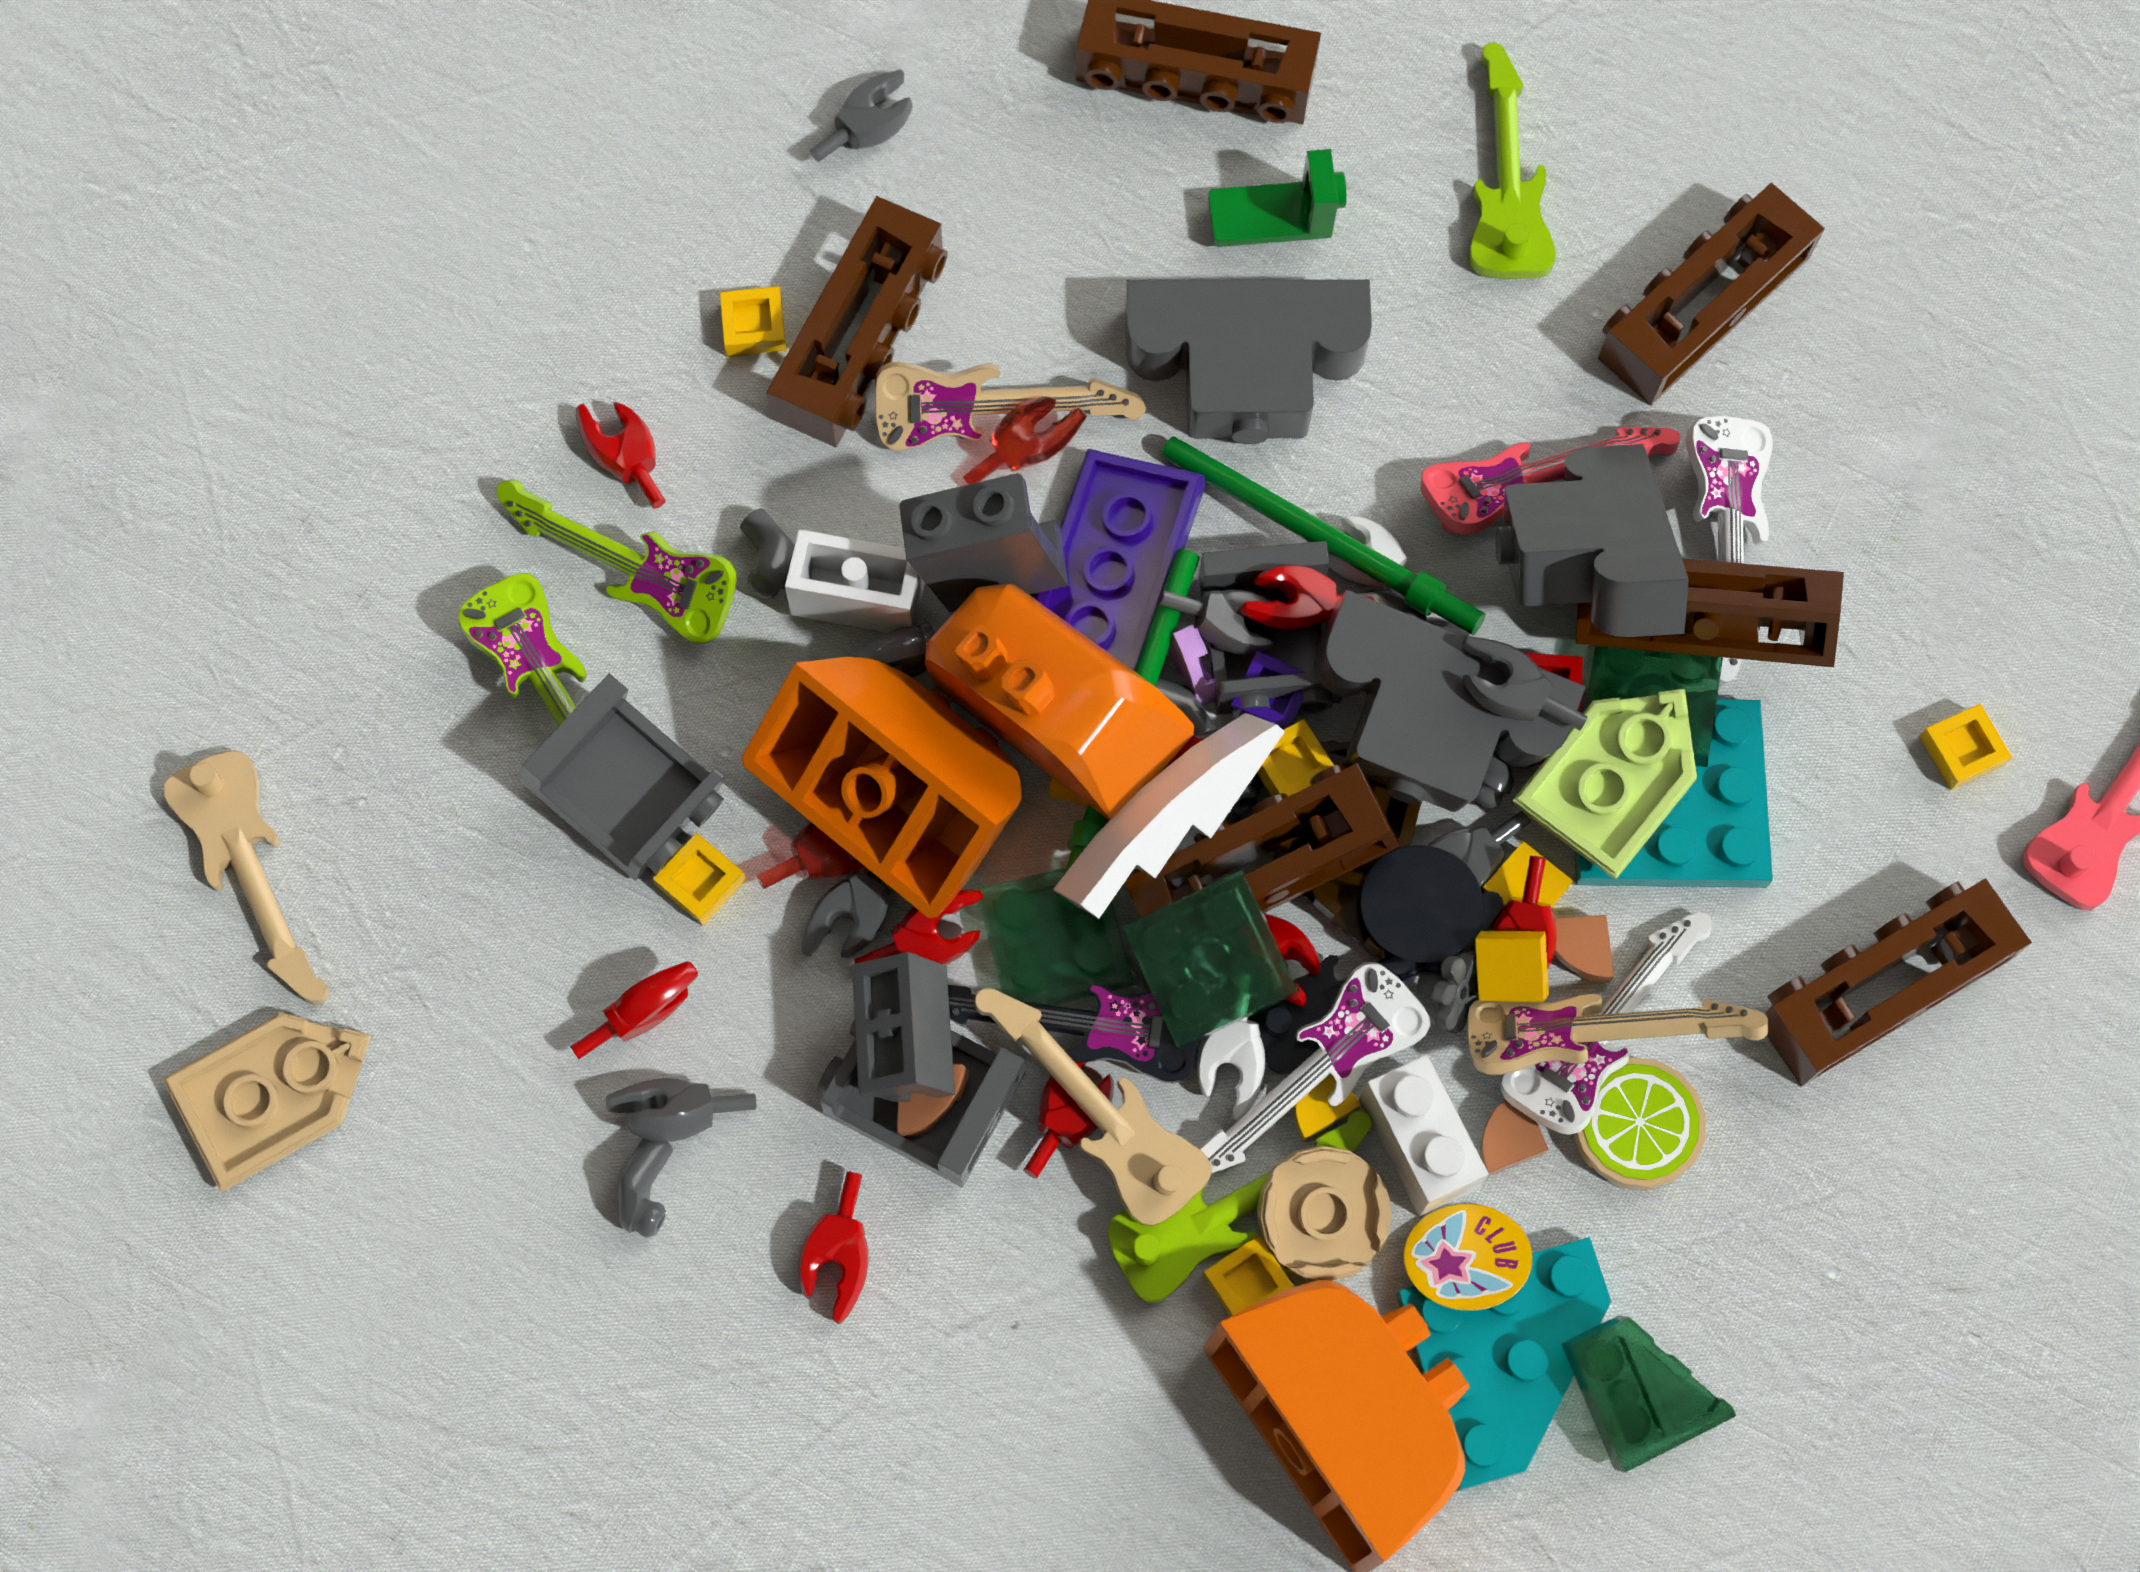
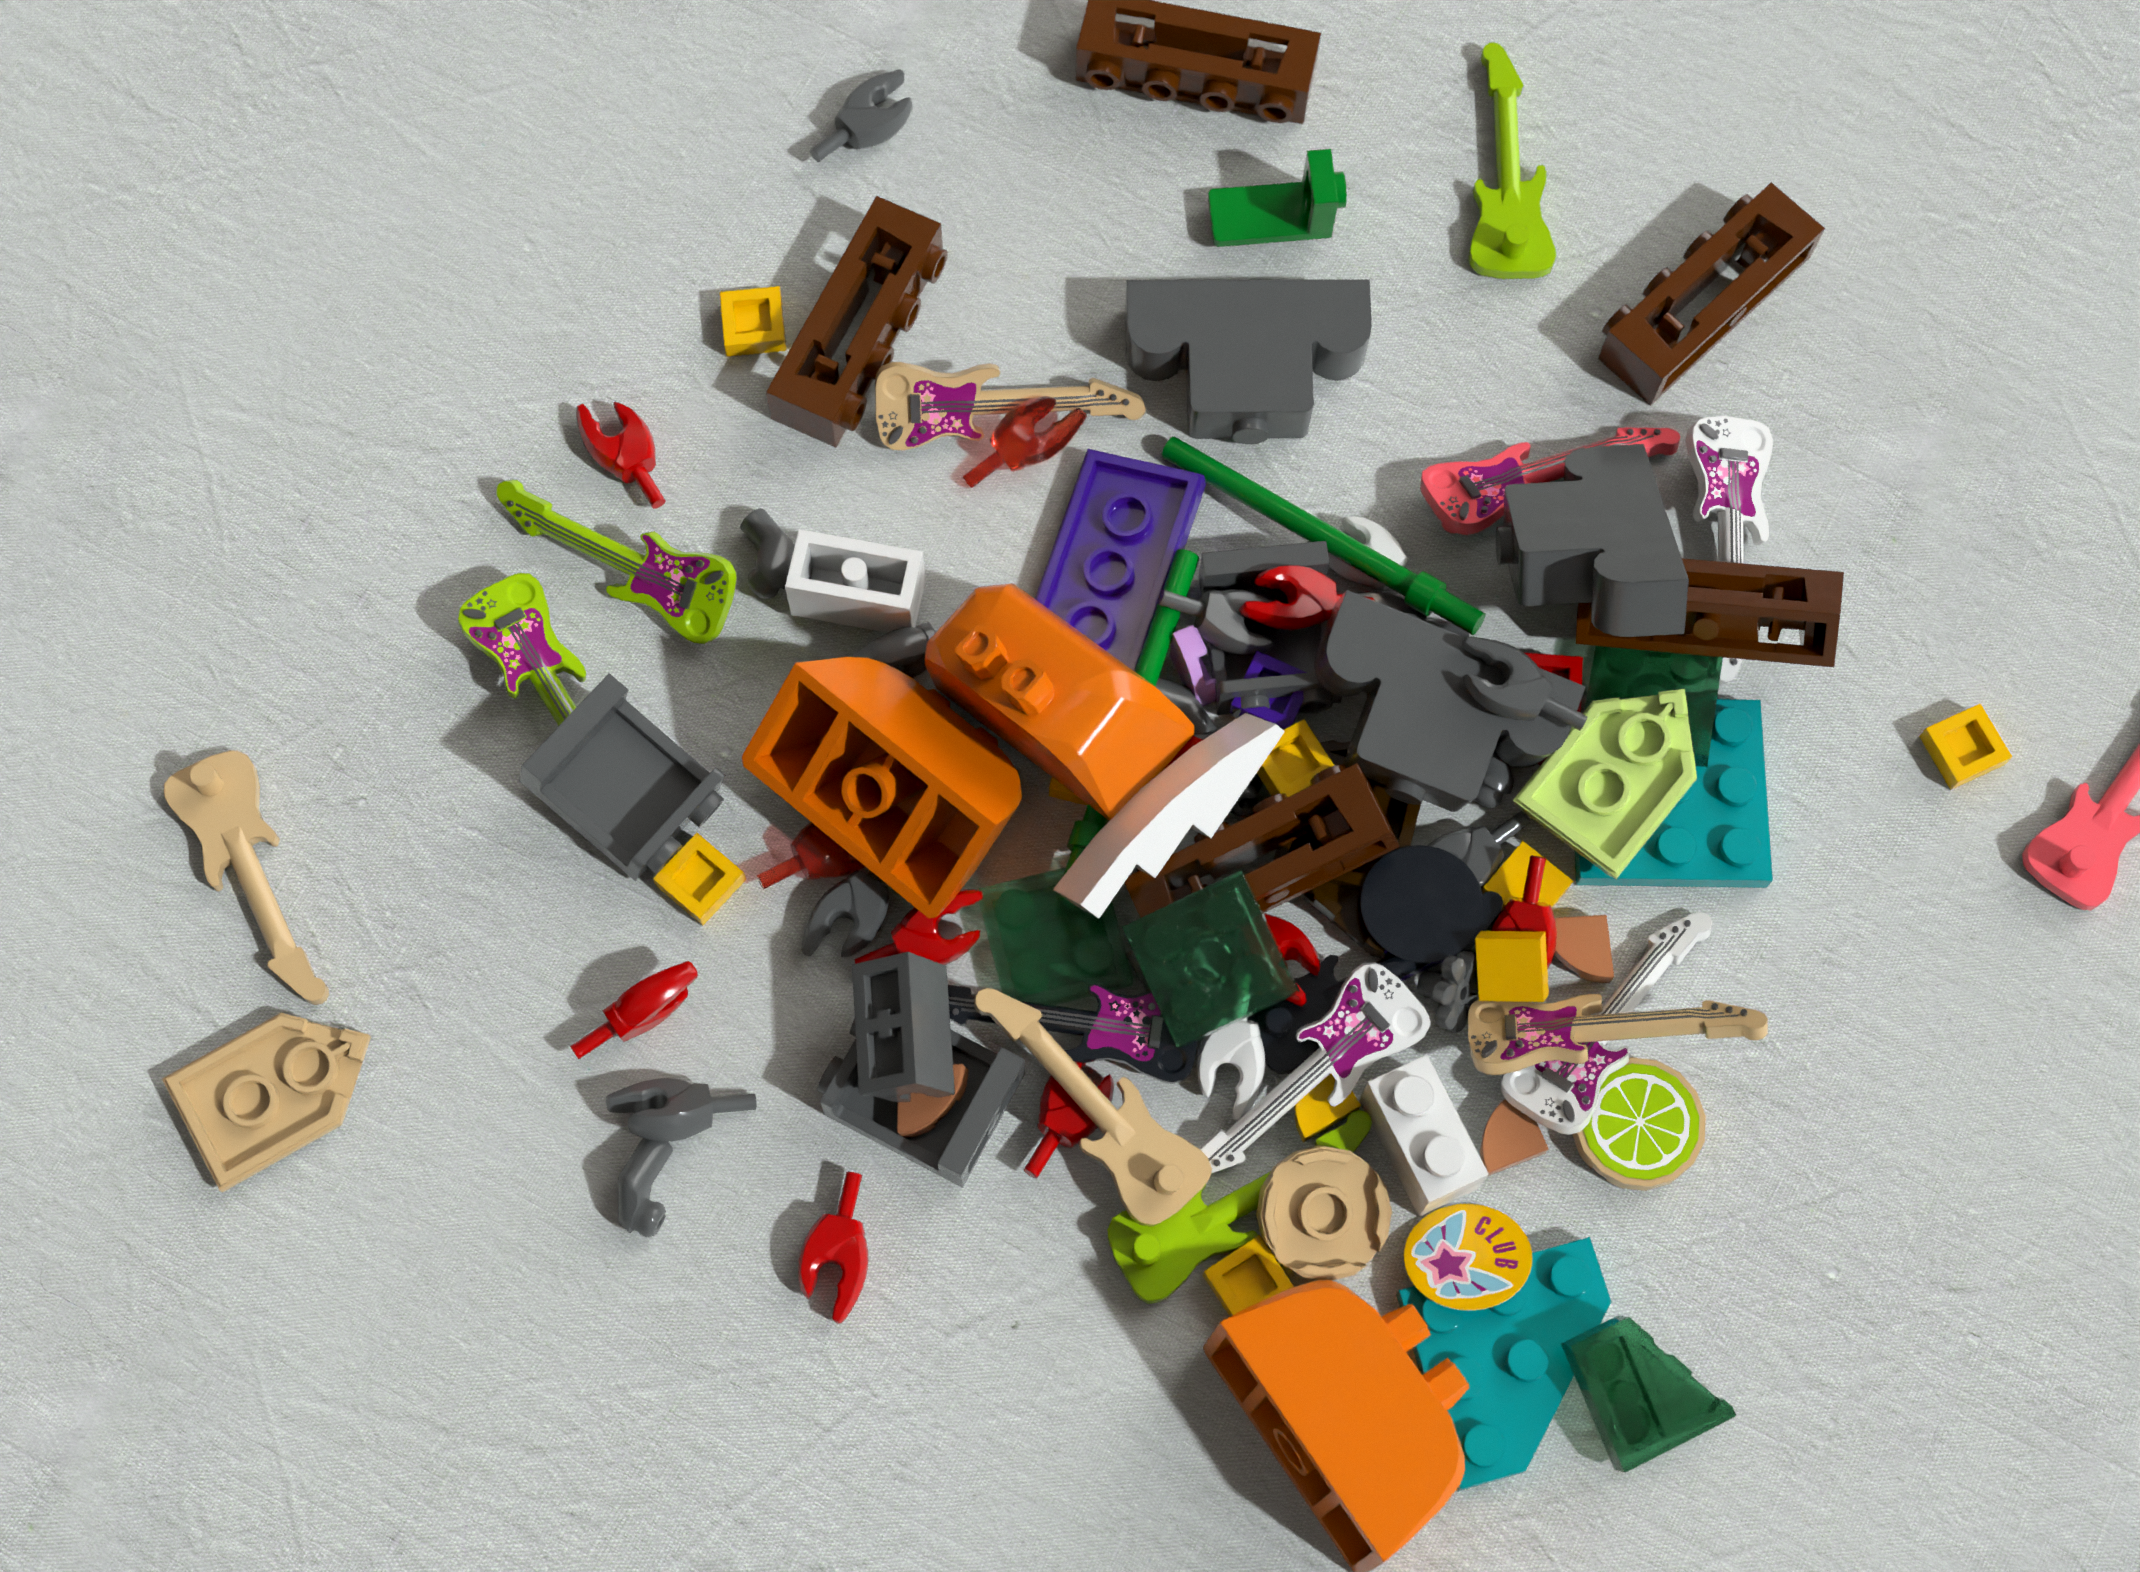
(981, 539): dark grey panel -> none
(1976, 926): reddish brown brick -> none

